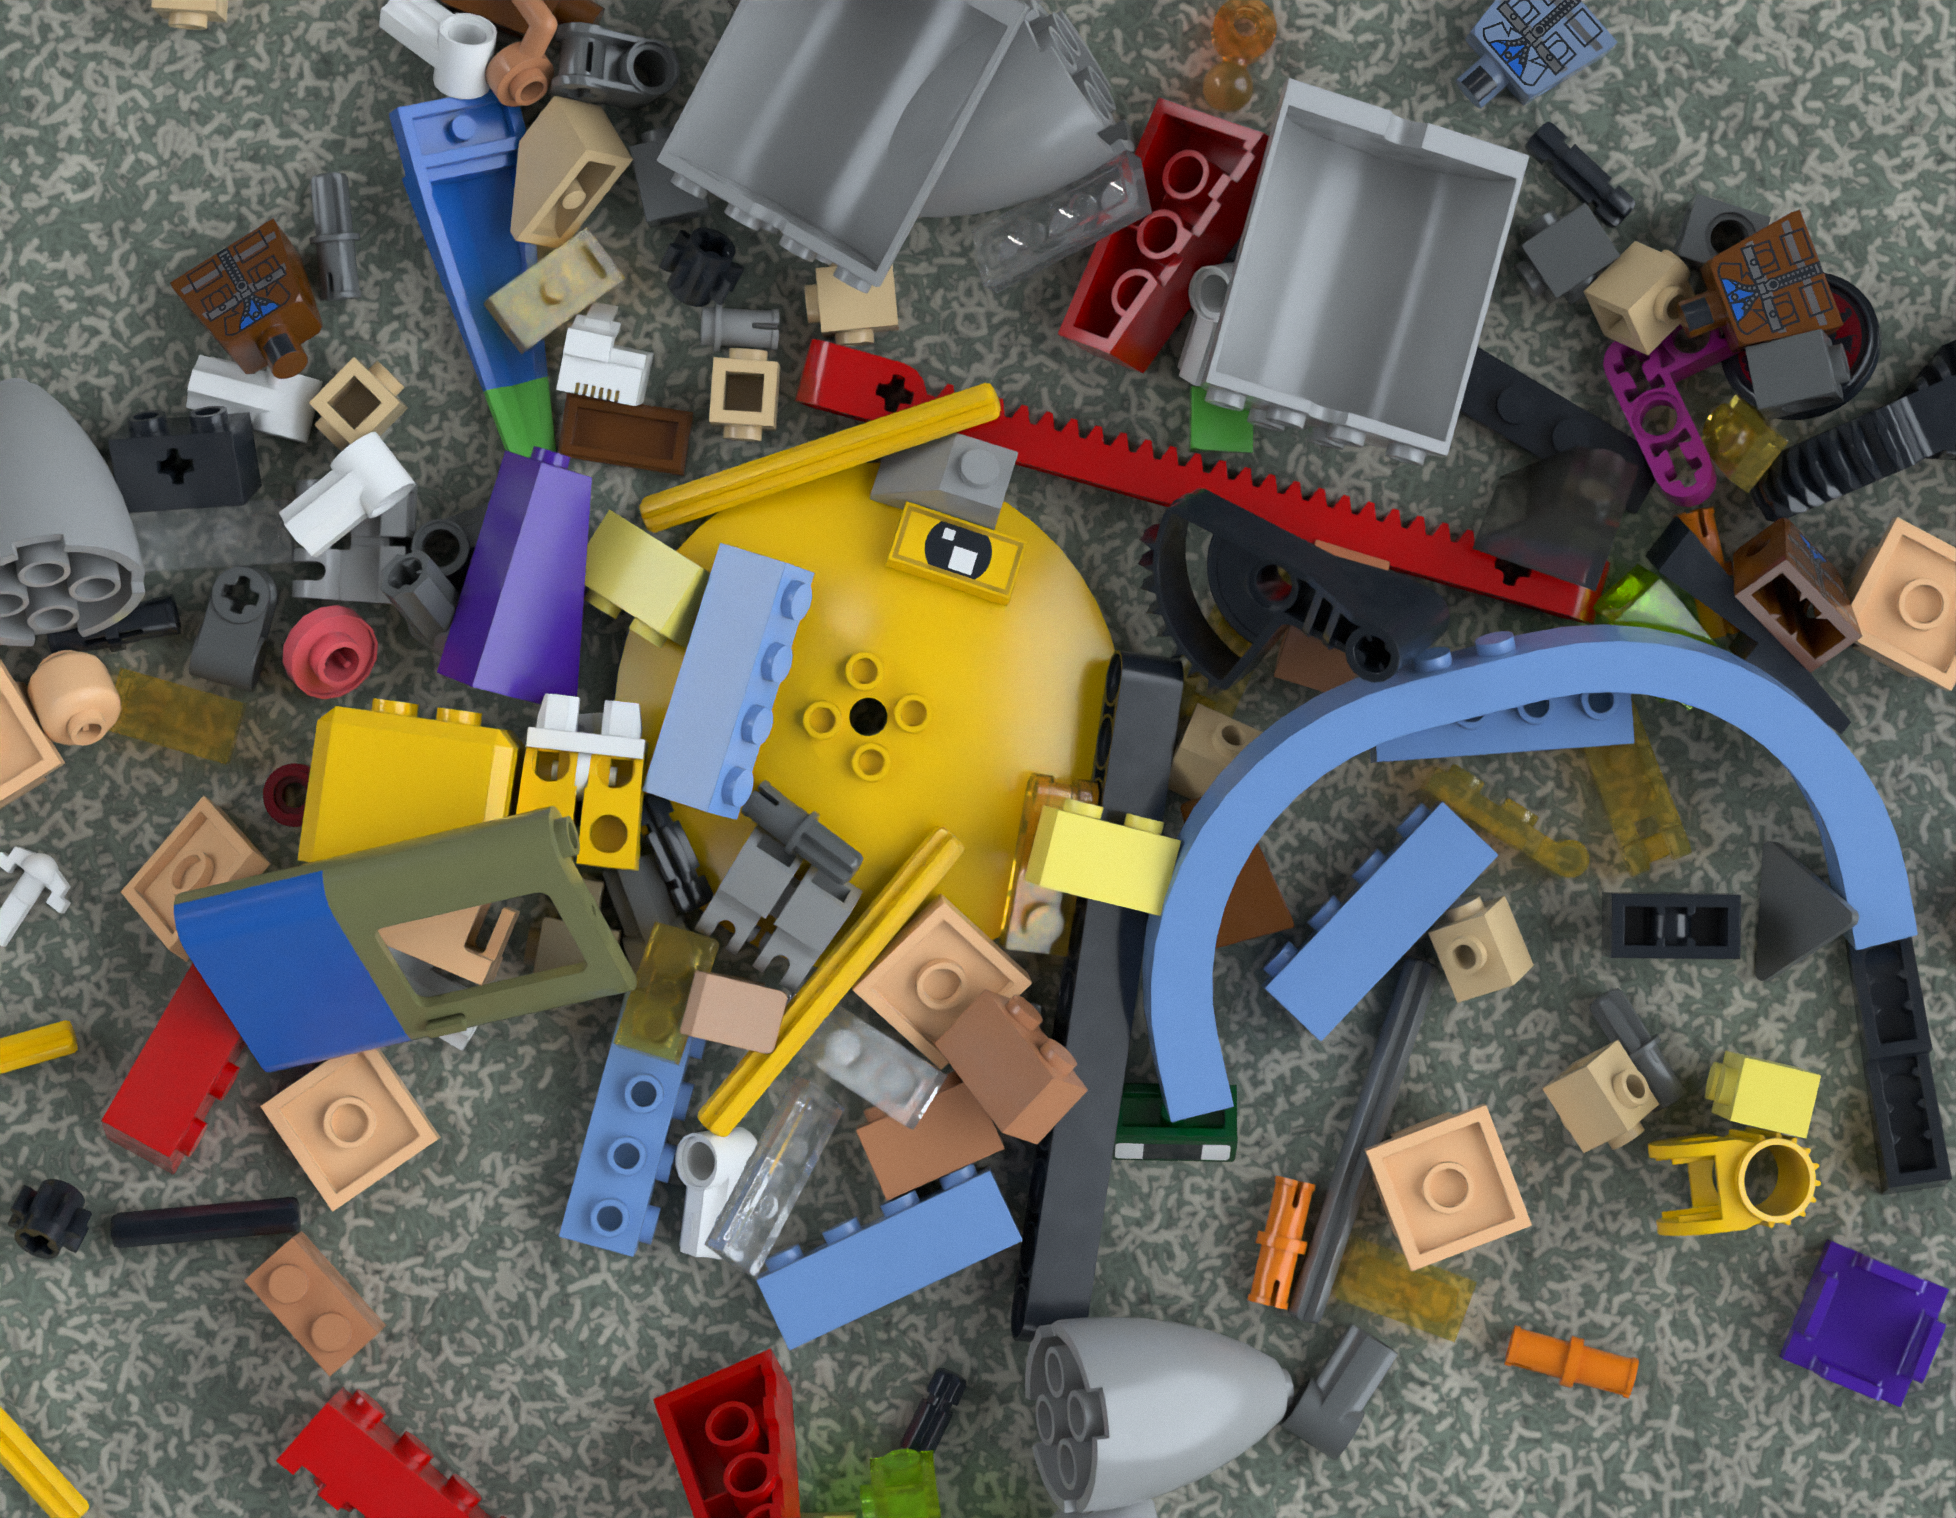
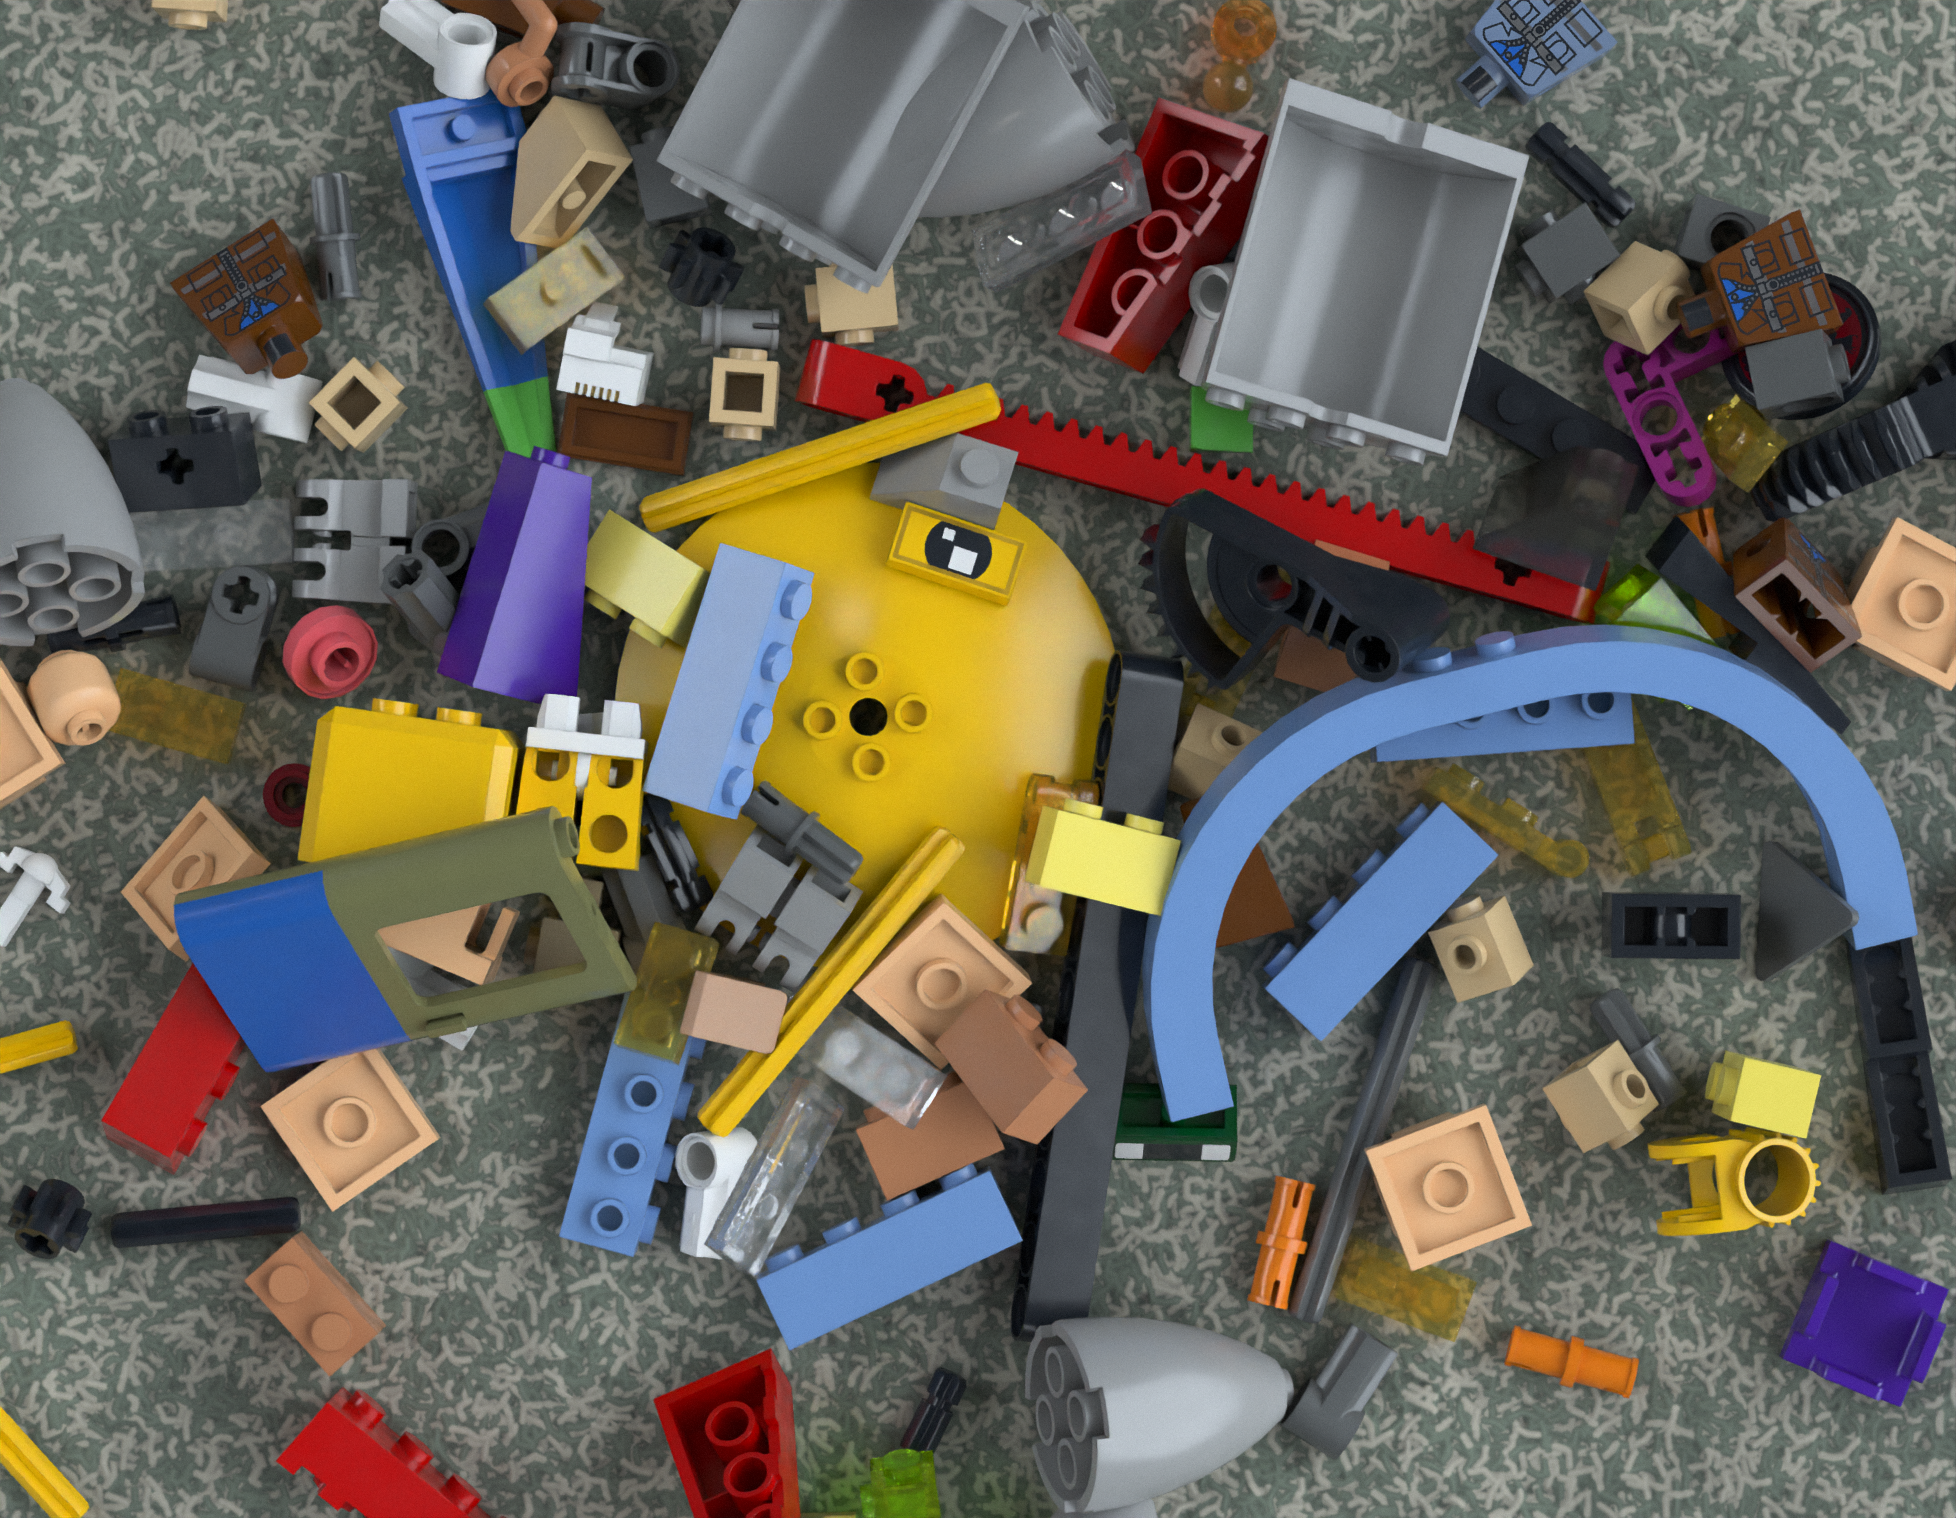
(361, 485): white piece -> none

